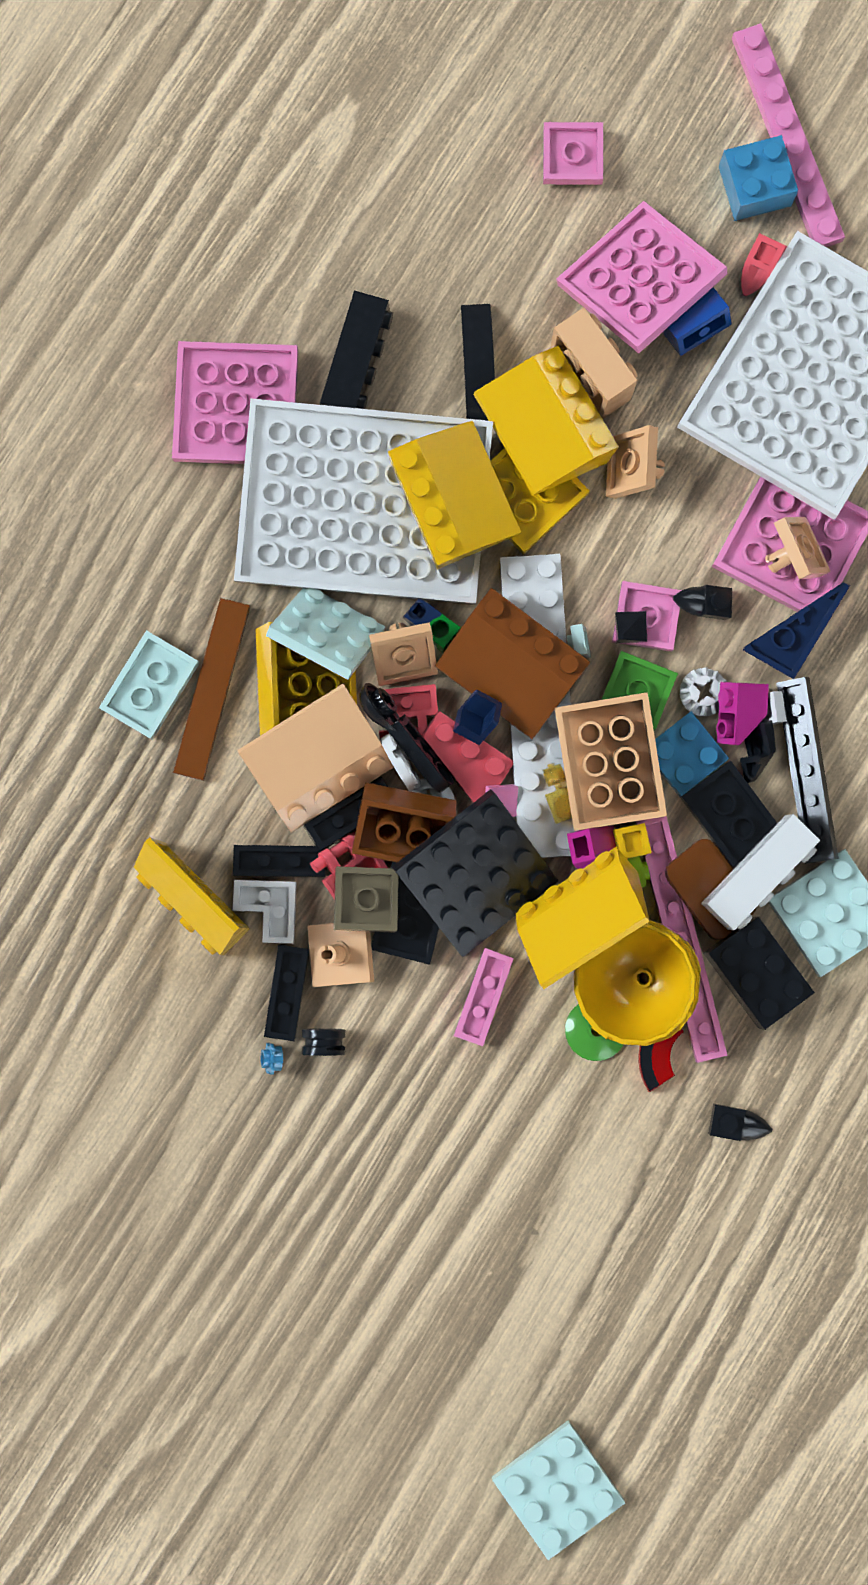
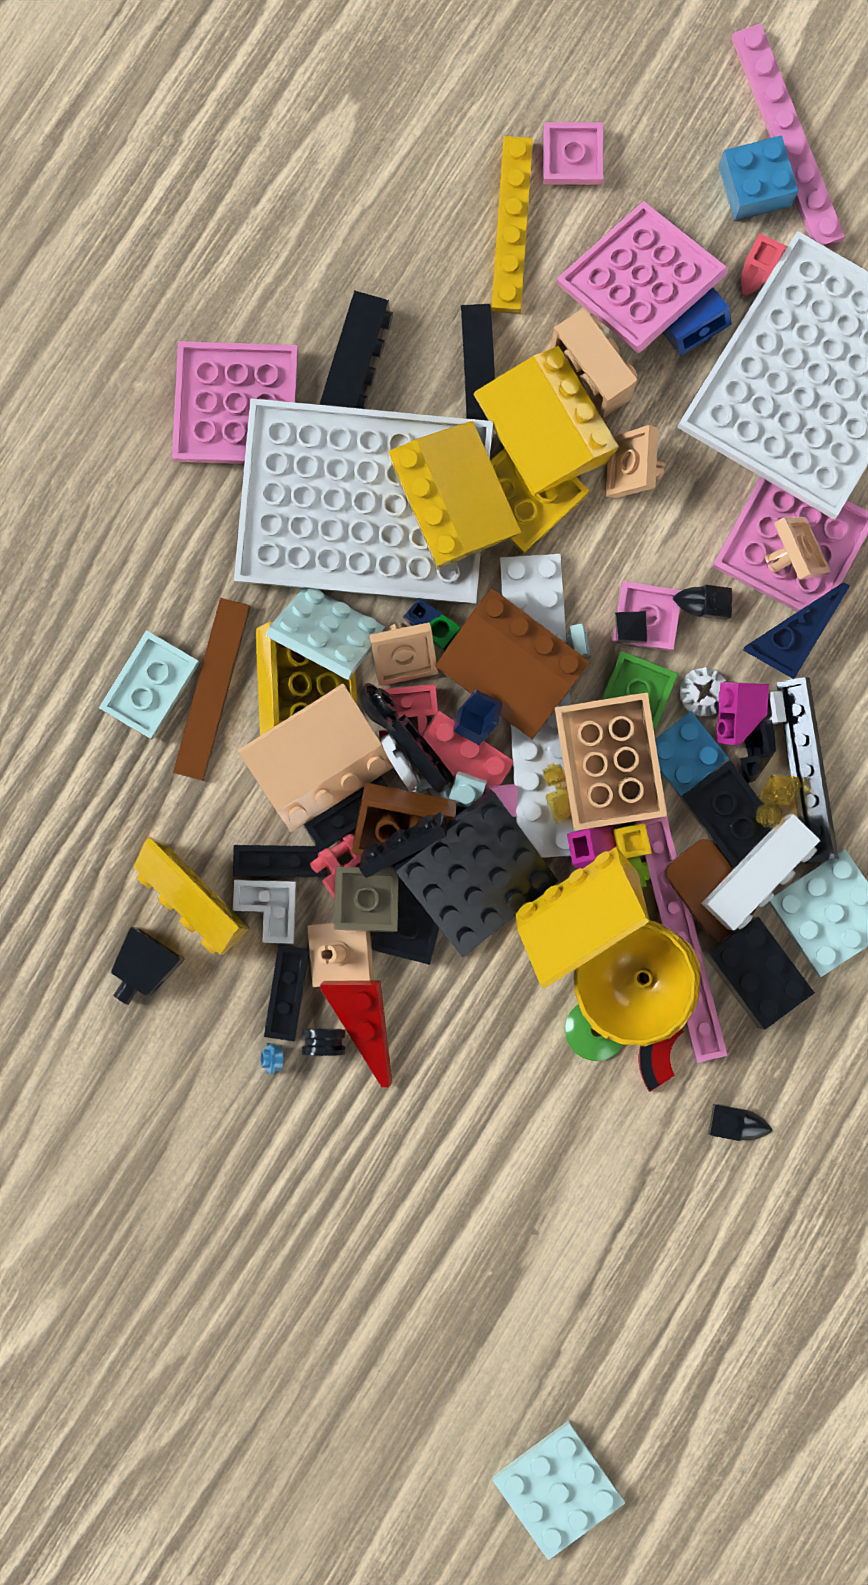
(143, 965): none -> black torso
(363, 1016): none -> red wing
(403, 844): none -> black plate
(467, 789): none -> light aqua plate
(483, 997): bright pink plate -> none
(512, 224): none -> yellow plate
(777, 793): none -> clear yellow plate

